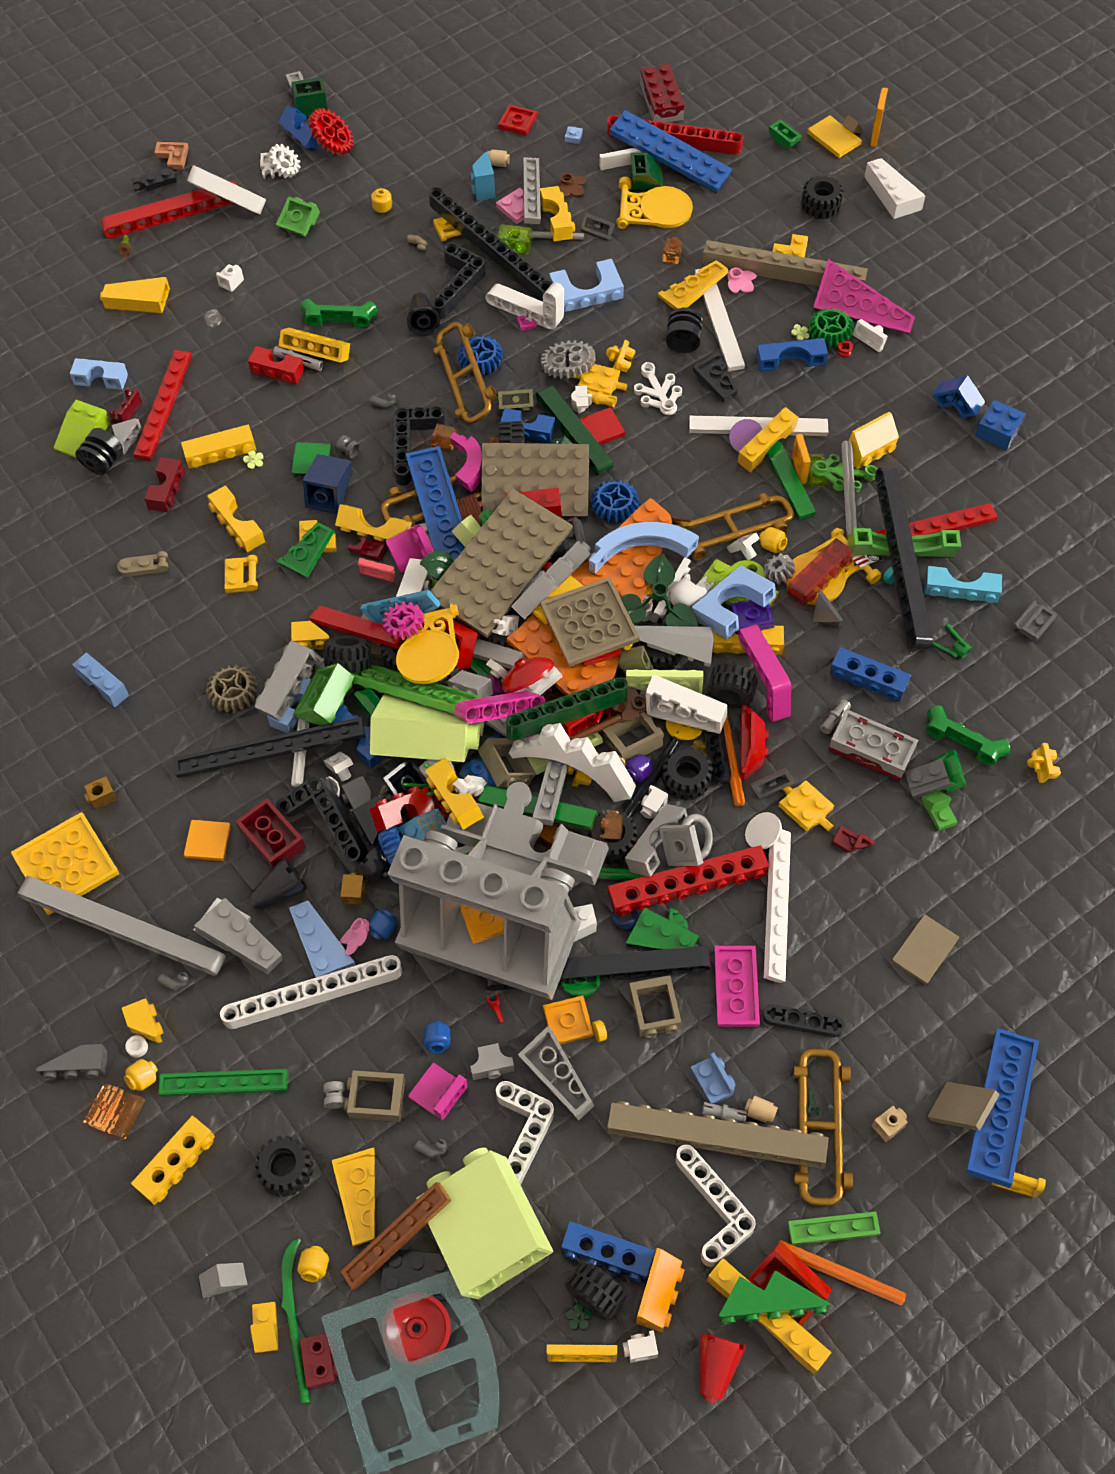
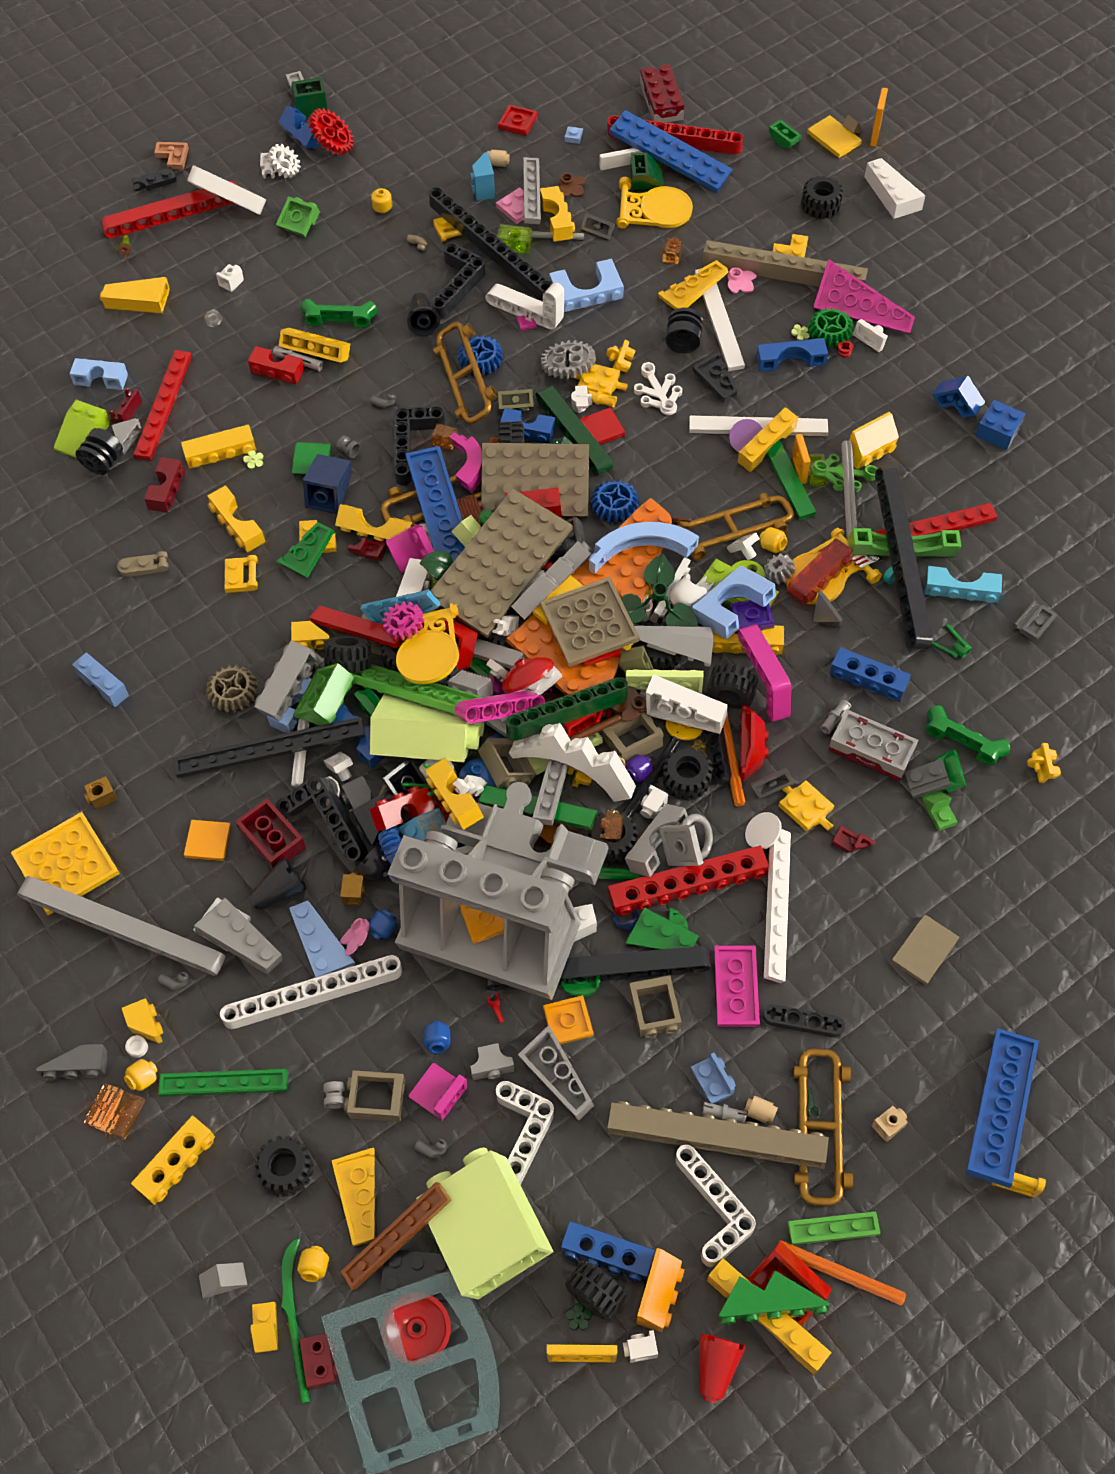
(376, 570): coral tile -> none
(599, 1030): yellow tile -> none
(963, 1105): dark tan tile -> none

